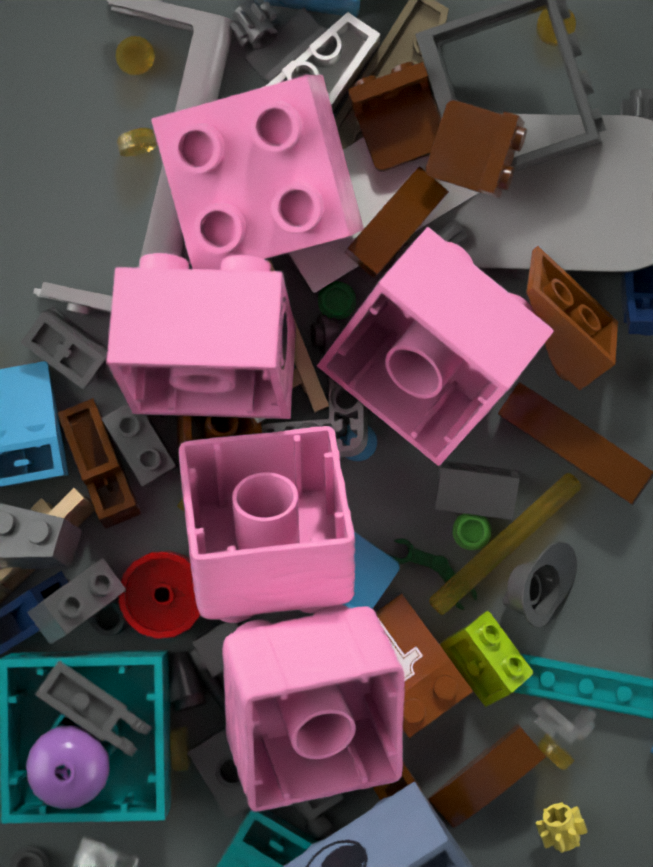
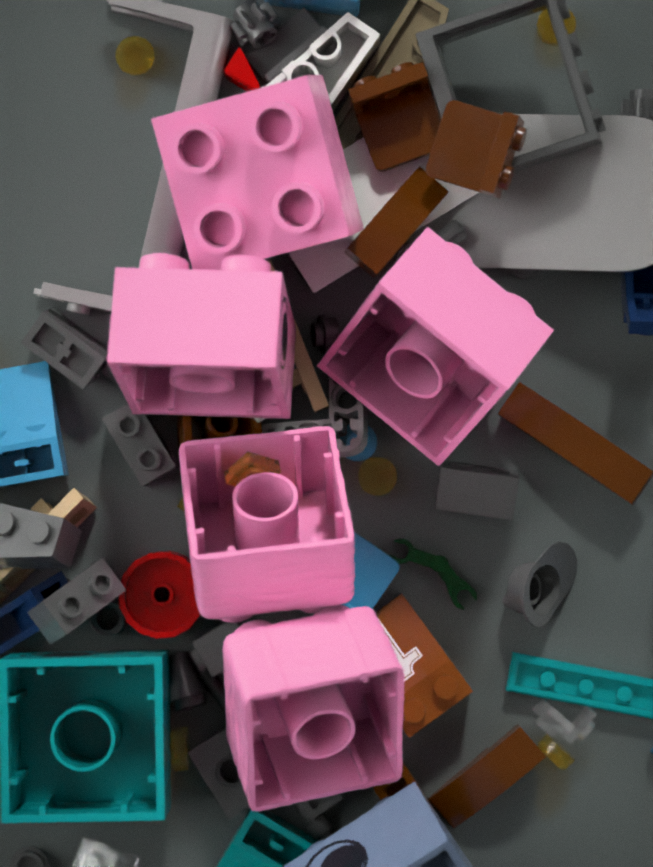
(80, 753): medium lavender cylinder -> none
(89, 706): dark grey hinge -> none
(99, 463): reddish brown slope -> none
(136, 142): clear yellow tile -> none
(240, 73): none -> red slope
(248, 465): none -> tile
(337, 300): green plate -> none
(377, 476): none -> clear yellow plate
(471, 531): bright green plate -> none
(487, 659): lime bracket -> none
(504, 543): clear yellow axle -> none
(561, 827): light yellow gear -> none
(583, 329): dark orange slope -> none

